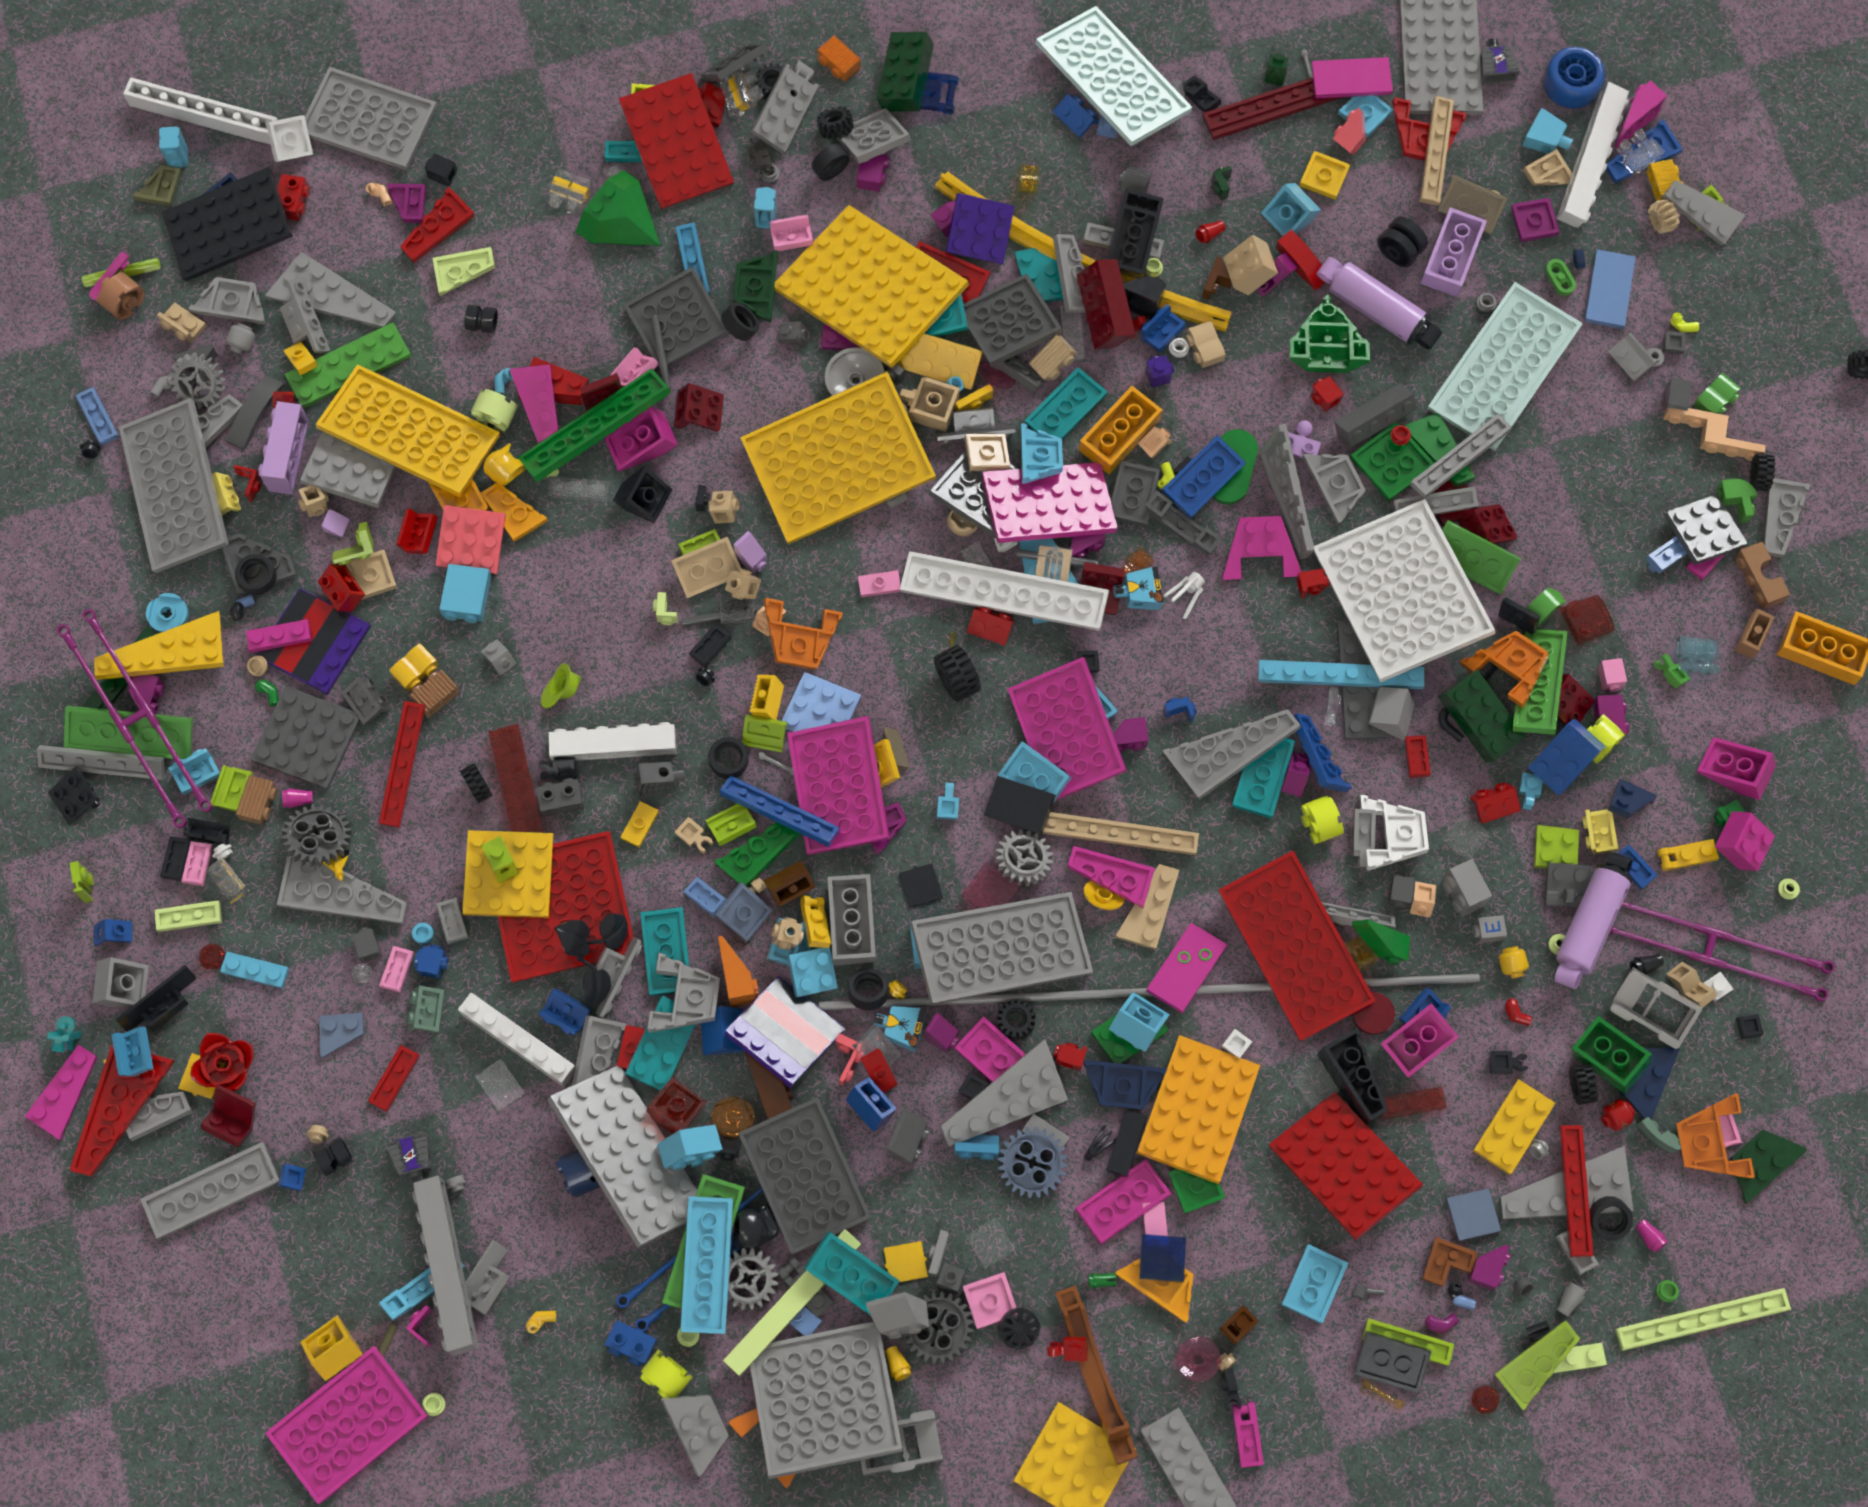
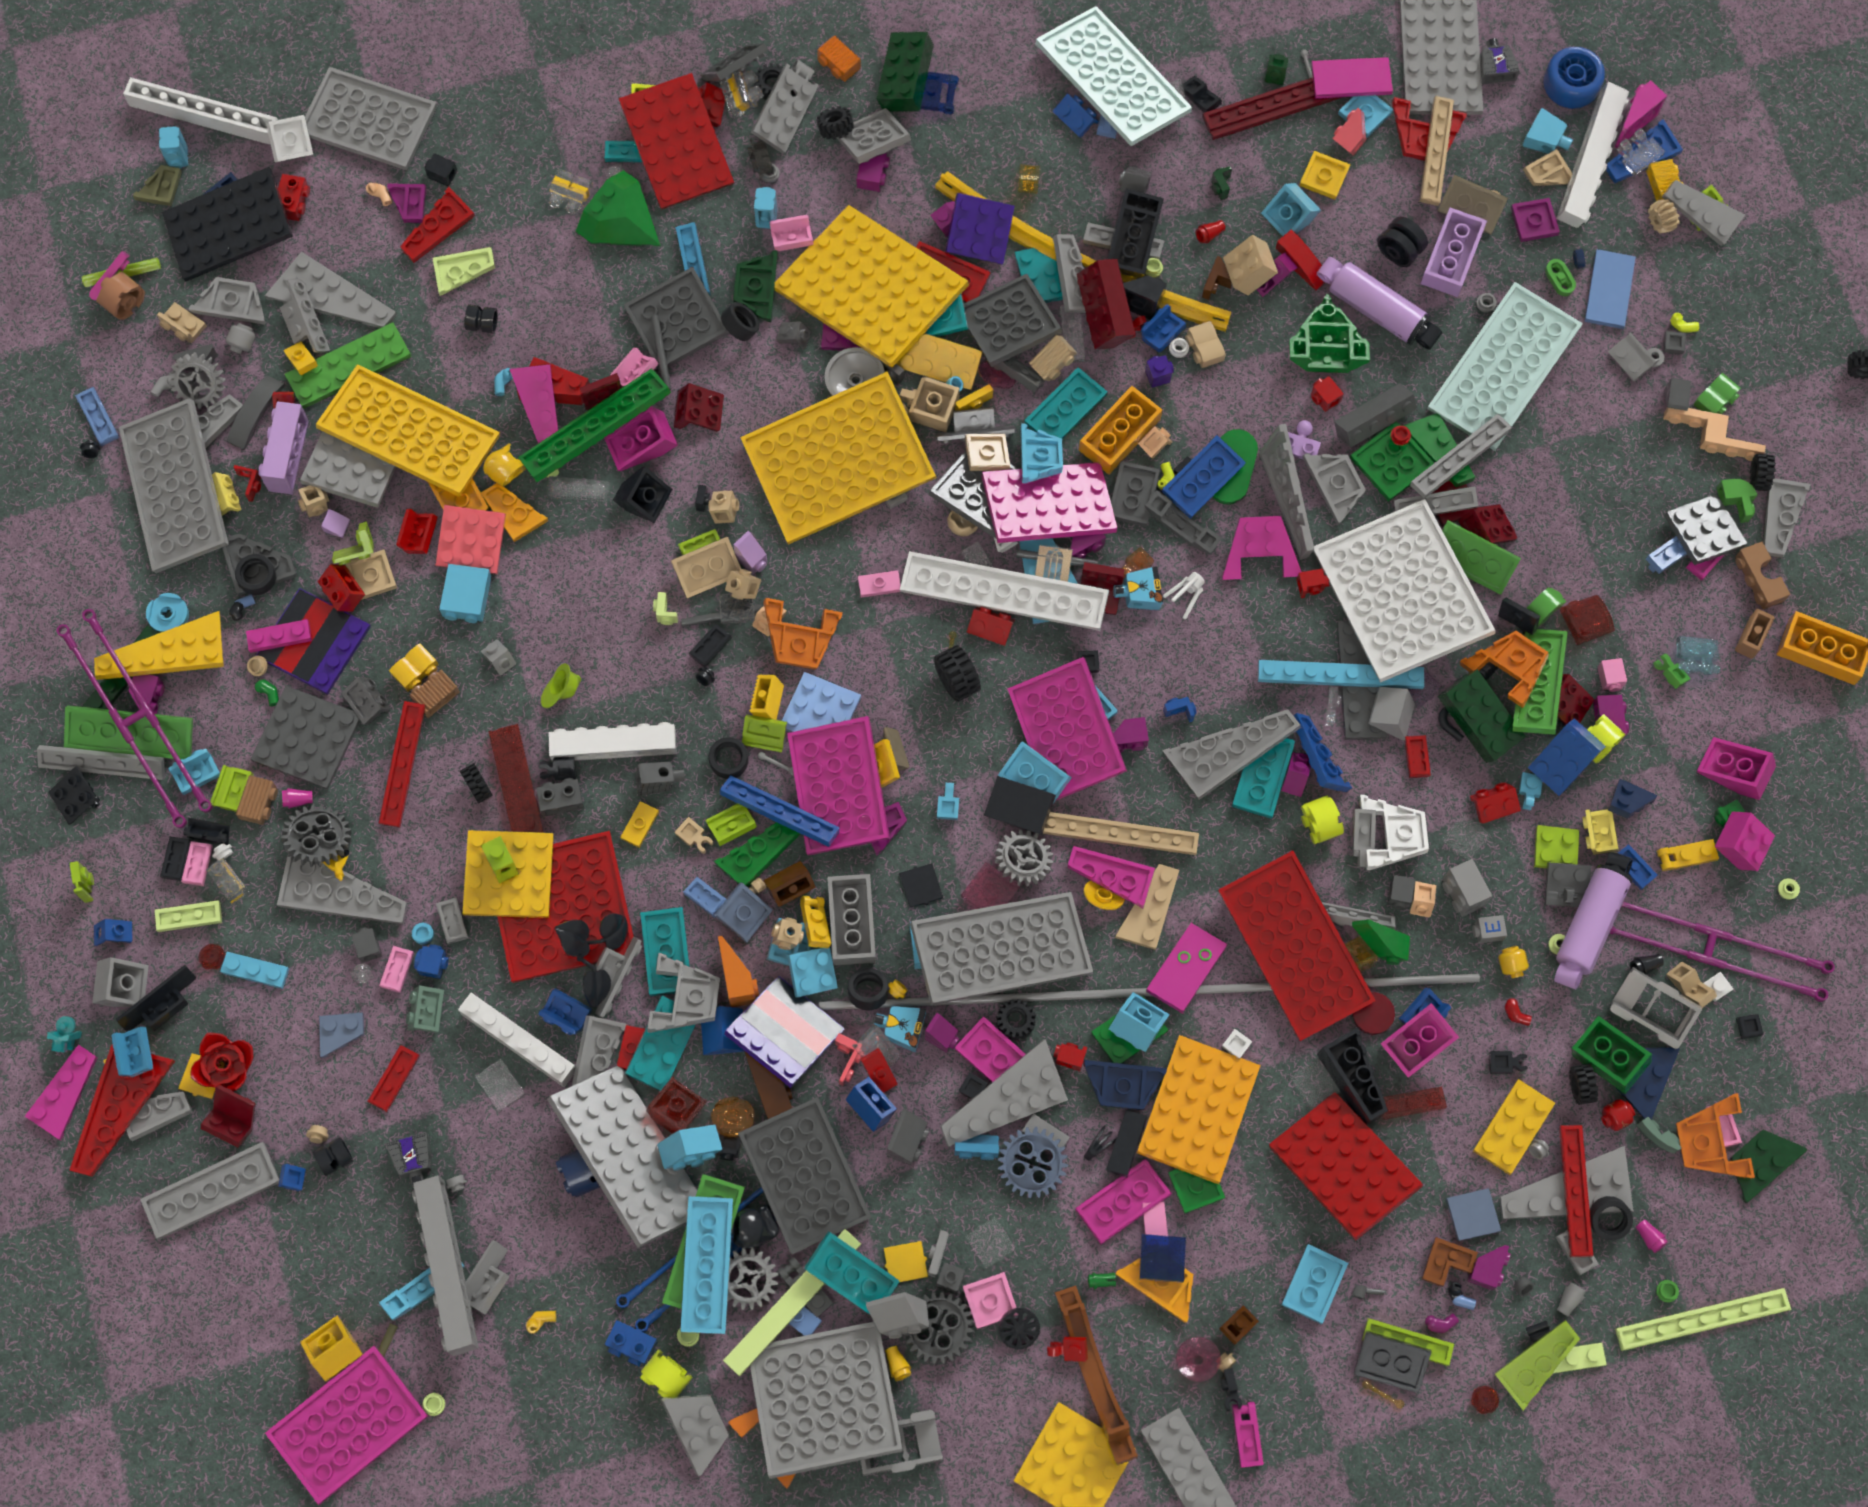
(416, 1319): dark pink bracket -> none
(493, 409): yellowish green brick -> none
(830, 162): black tyre -> none

